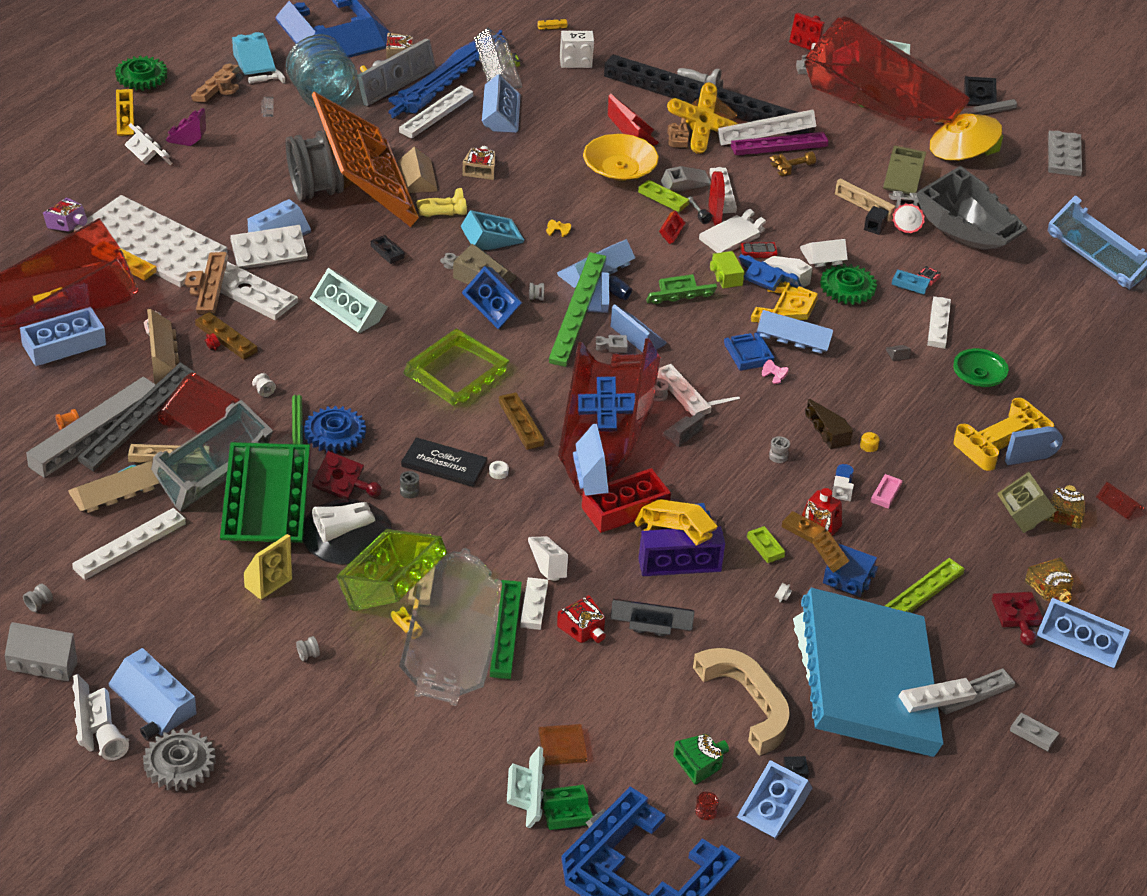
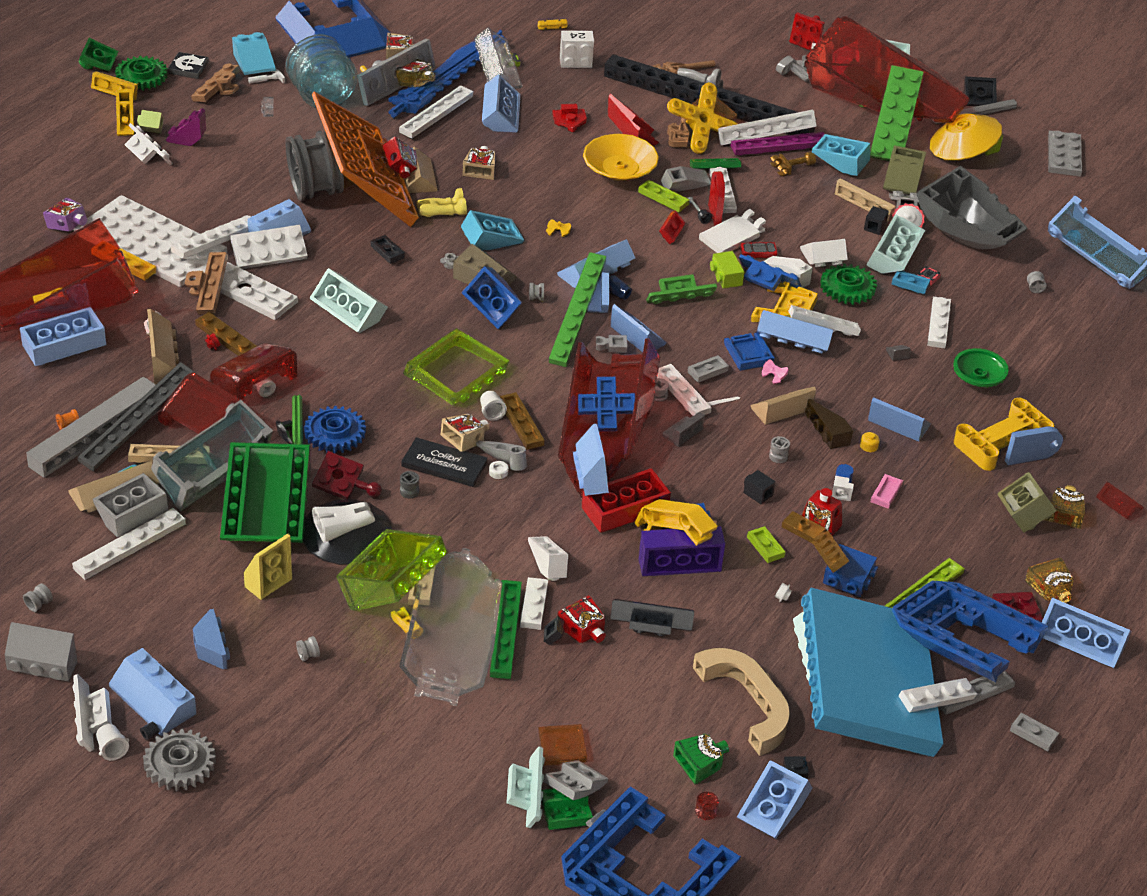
(97, 55): none -> green slope
(110, 84): none -> yellow plate
(131, 504): none -> light grey slope
(150, 121): none -> yellowish green brick
(188, 65): none -> tile
(210, 238): none -> white plate
(210, 641): none -> medium blue slope
(253, 367): none -> clear red windscreen
(282, 430): none -> black bar
(400, 157): none -> red torso
(415, 74): none -> clear yellow torso
(463, 431): none -> tan torso
(492, 406): none -> white piece
(509, 453): none -> light grey piece
(554, 630): none -> black plate
(569, 116): none -> red plate
(575, 780): none -> light grey slope
(673, 67): none -> medium nougat piece
(708, 368): none -> light grey plate
(714, 163): none -> green tile
(759, 486): none -> black brick
(784, 405): none -> tan slope
(788, 64): none -> light grey piece
(843, 153): none -> medium azure slope
(846, 327): none -> white plate
(896, 111): none -> bright green plate
(896, 246): none -> light aqua slope
(897, 420): none -> medium blue slope
(942, 603): none -> blue slope
(1036, 282): none -> light grey wheel

